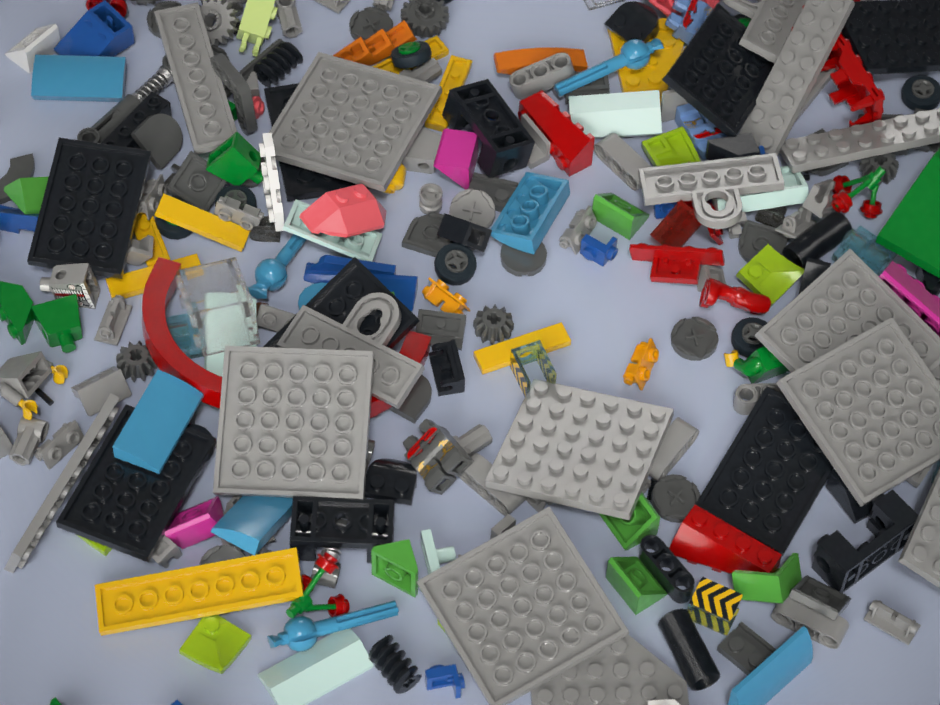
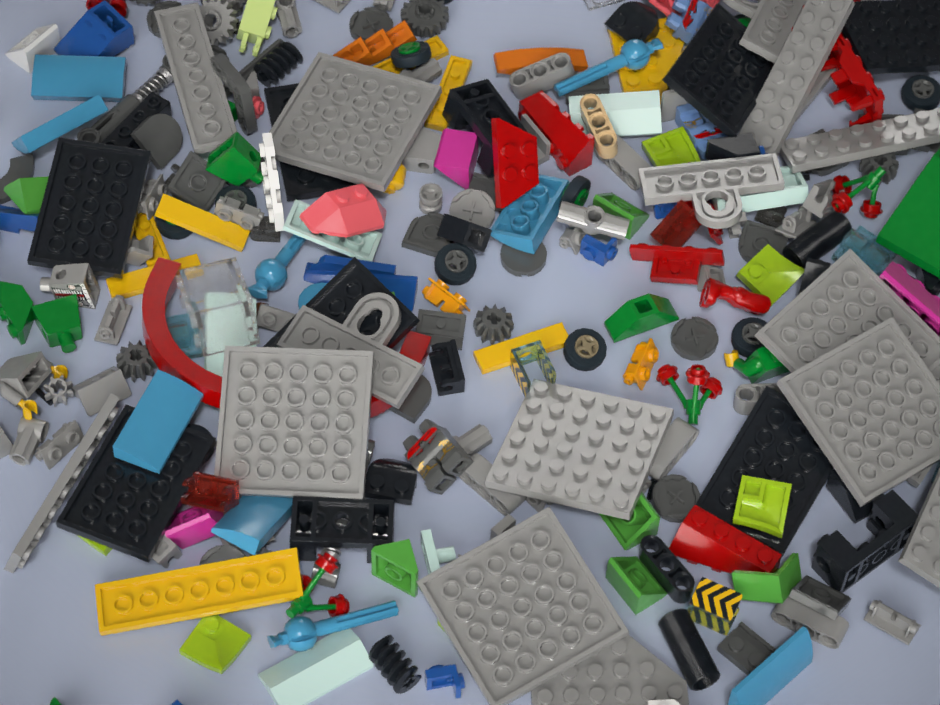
(54, 386): none -> light grey gear
(60, 125): none -> dark azure slope
(211, 492): none -> clear red hinge
(514, 161): none -> red wing
(576, 191): none -> black wheel
(580, 217): none -> light grey piece
(587, 341): none -> black wheel
(596, 117): none -> tan beam
(640, 316): none -> green slope
(697, 376): none -> plant
(762, 504): none -> lime plate

